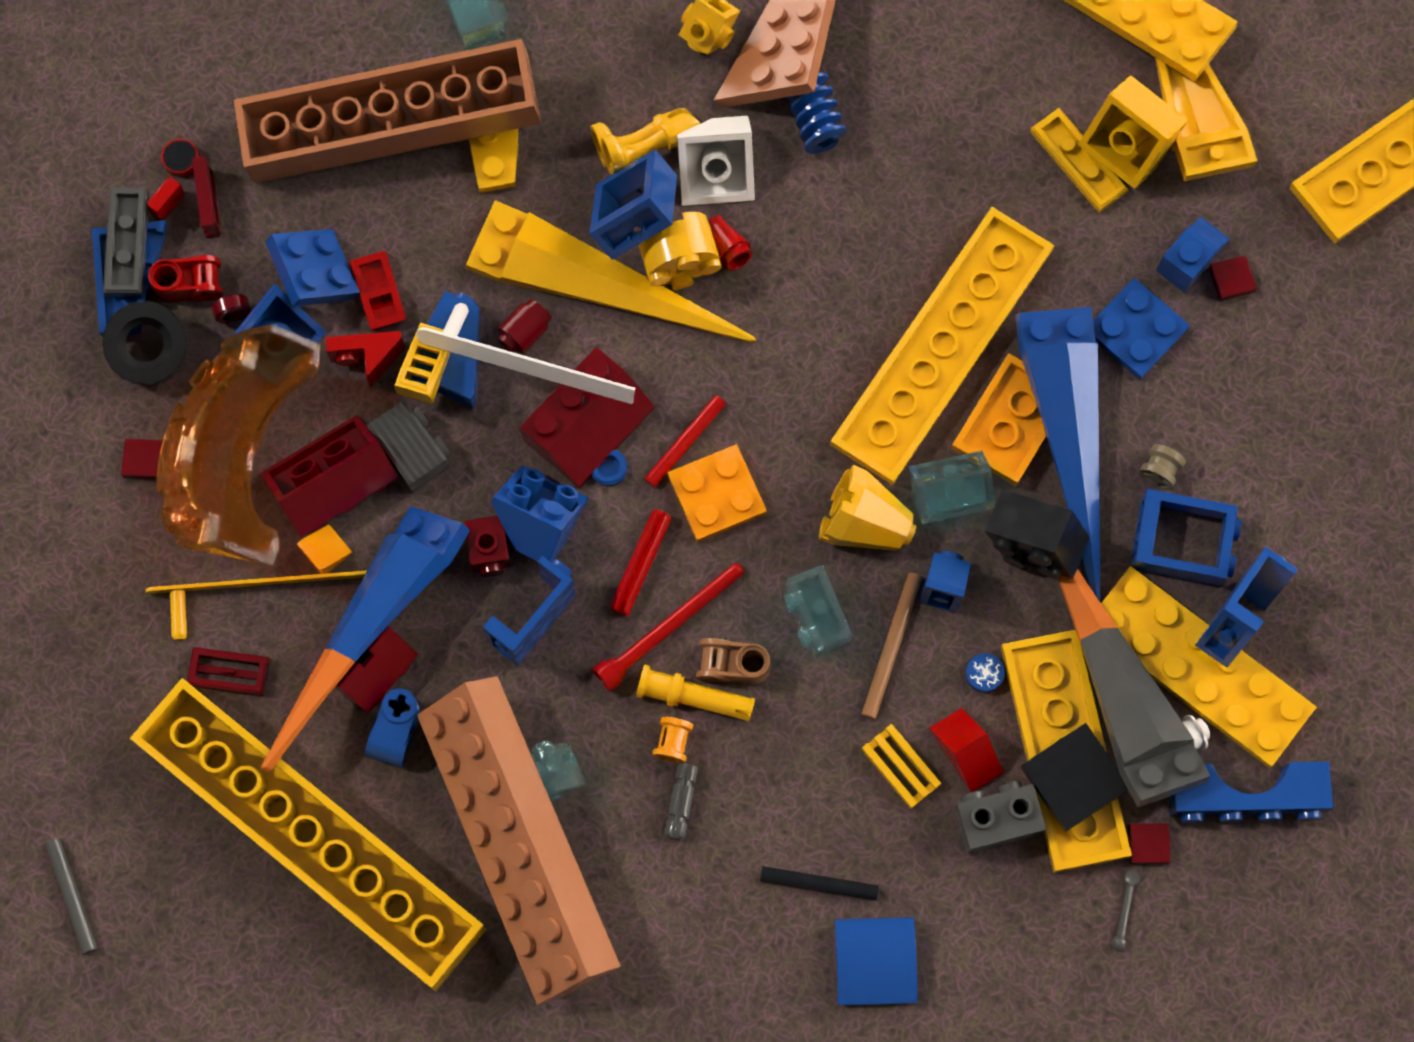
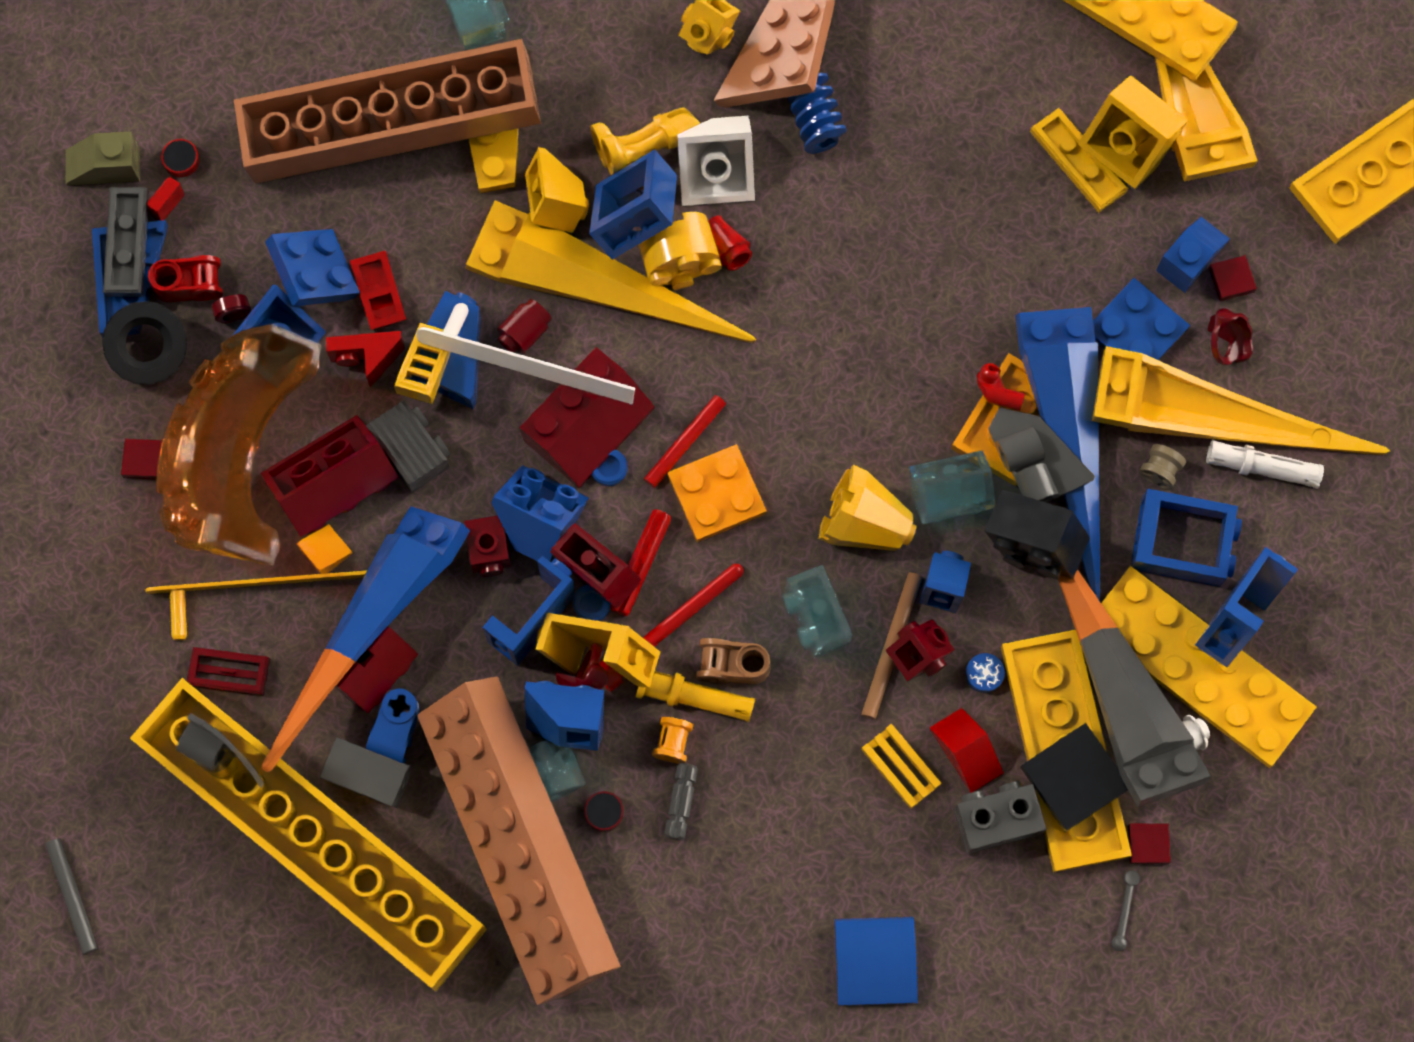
(103, 159): none -> olive slope
(206, 197): dark red tile -> none
(211, 748): none -> dark grey panel
(366, 772): none -> dark grey hinge
(554, 193): none -> yellow slope
(565, 638): none -> yellow panel
(565, 714): none -> blue slope
(589, 672): none -> dark red piece
(590, 604): none -> blue tile
(595, 565): none -> dark red brick
(604, 811): none -> black tile
(819, 883): black bar -> none
(920, 649): none -> dark red brick
(941, 346): yellow plate -> none
(994, 390): none -> red arm
(1036, 456): none -> dark grey panel
(1161, 399): none -> yellow plate
(1235, 330): none -> dark red piece
(1257, 462): none -> white pin
(1300, 790): blue arch -> none

